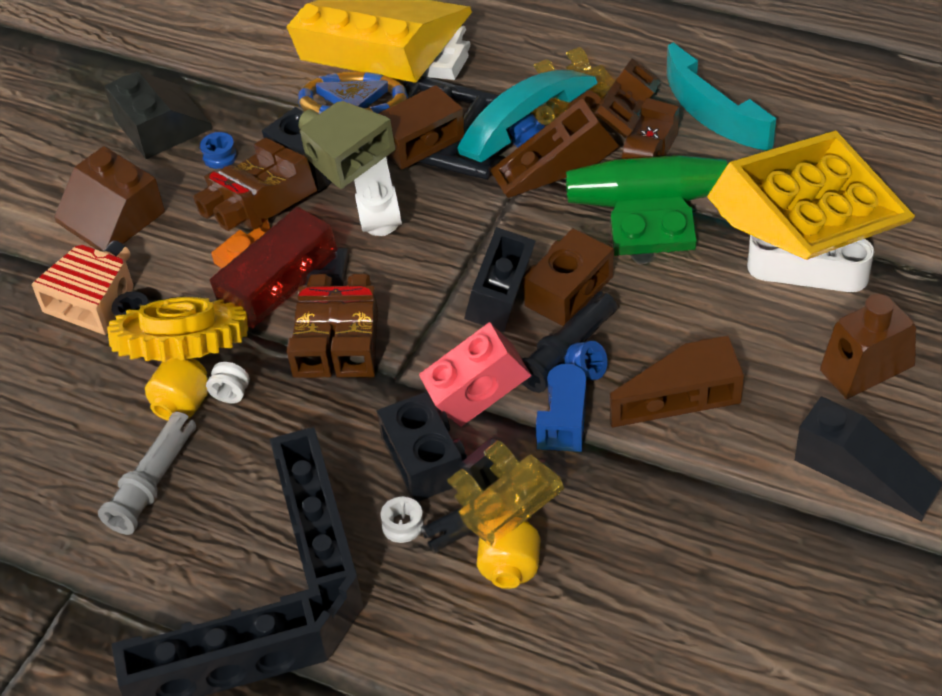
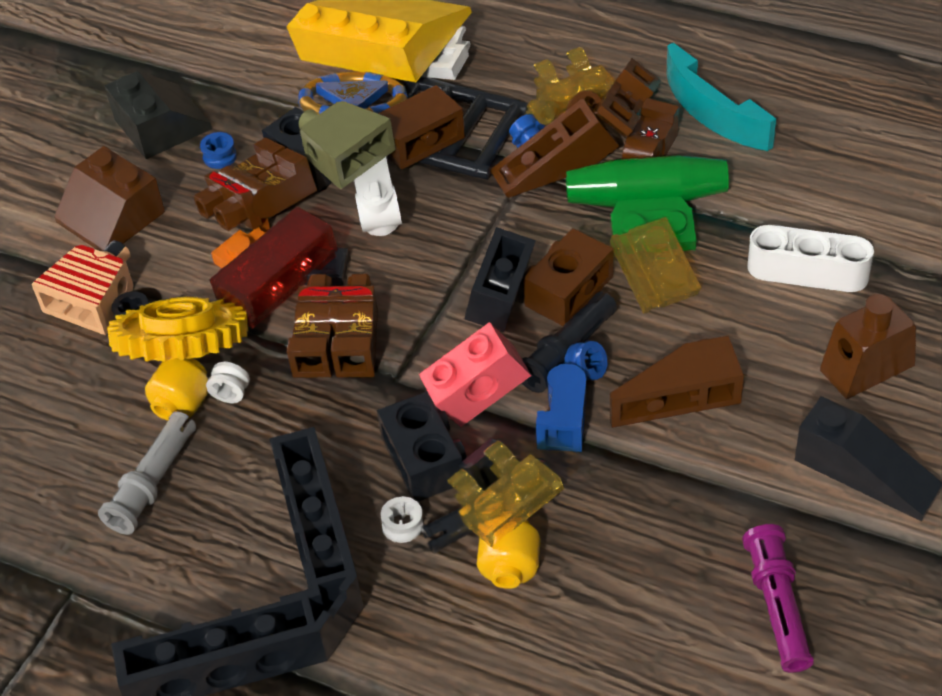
(489, 131): teal slope -> none
(655, 265): none -> clear yellow plate
(774, 576): none -> magenta pin
(808, 197): yellow slope -> none

